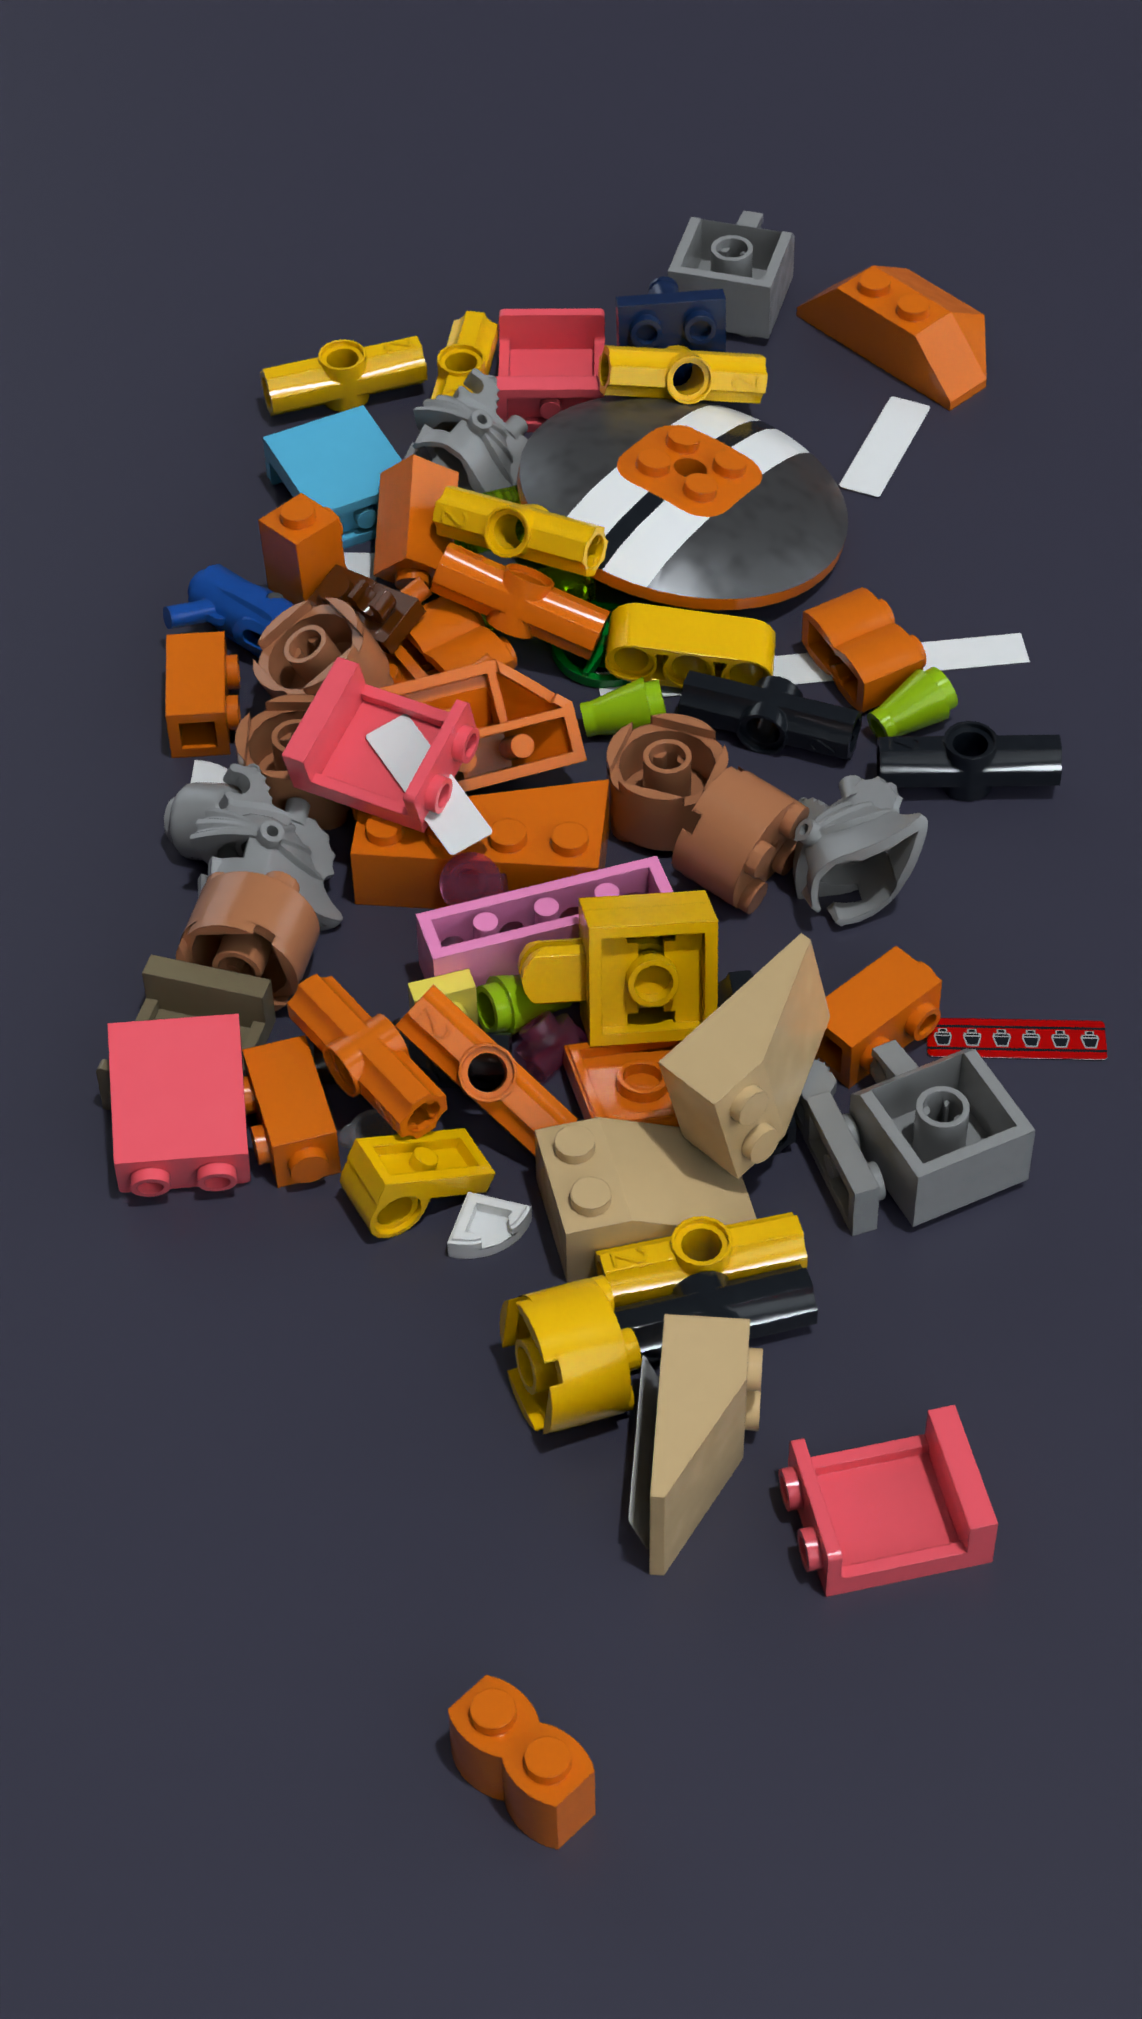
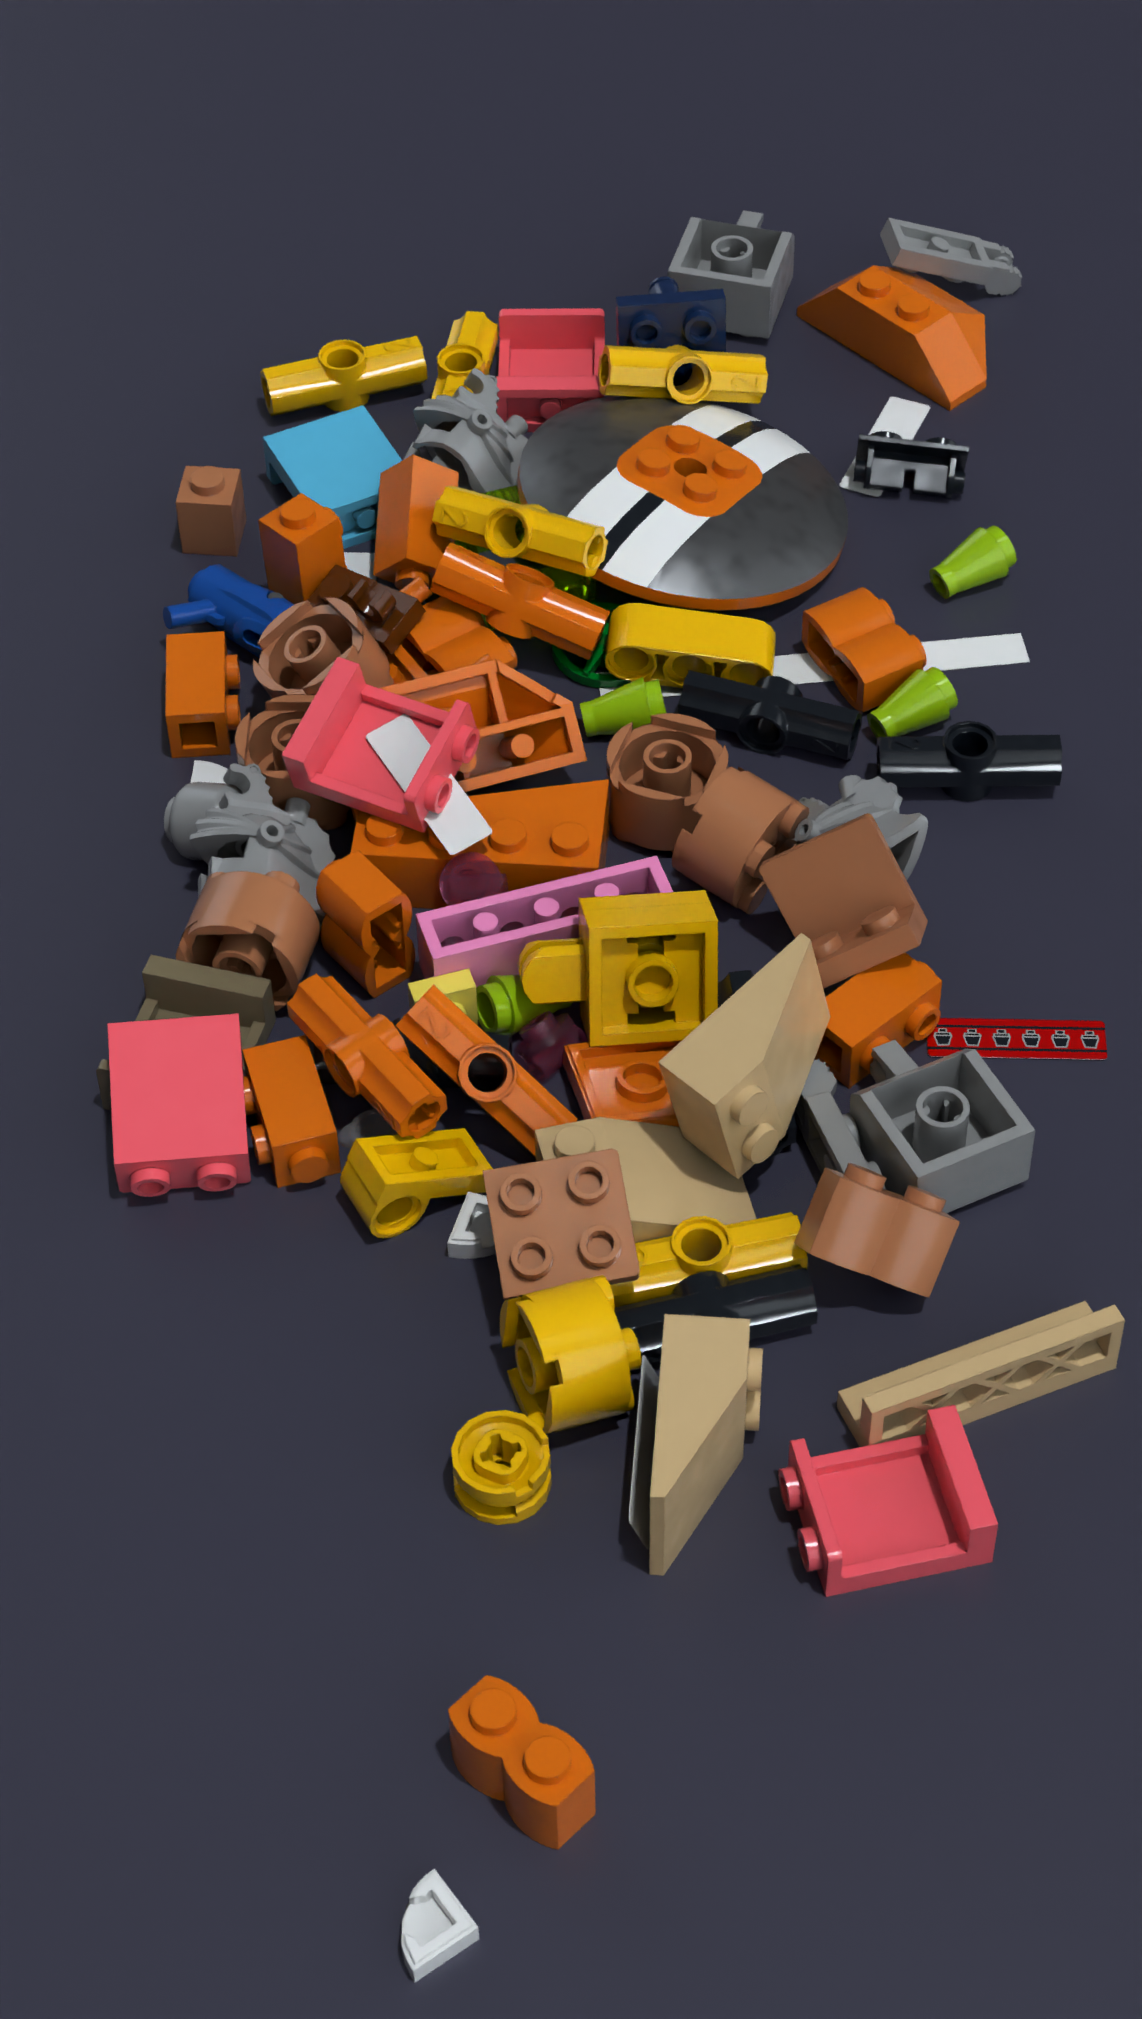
(211, 510): none -> nougat brick
(365, 923): none -> orange brick
(434, 1927): none -> white tile
(501, 1467): none -> yellow wheel
(561, 1222): none -> nougat bracket
(846, 899): none -> nougat bracket
(878, 1230): none -> nougat brick
(935, 462): none -> black hinge
(950, 255): none -> light grey hinge
(976, 561): none -> lime cone
(986, 1374): none -> tan fence

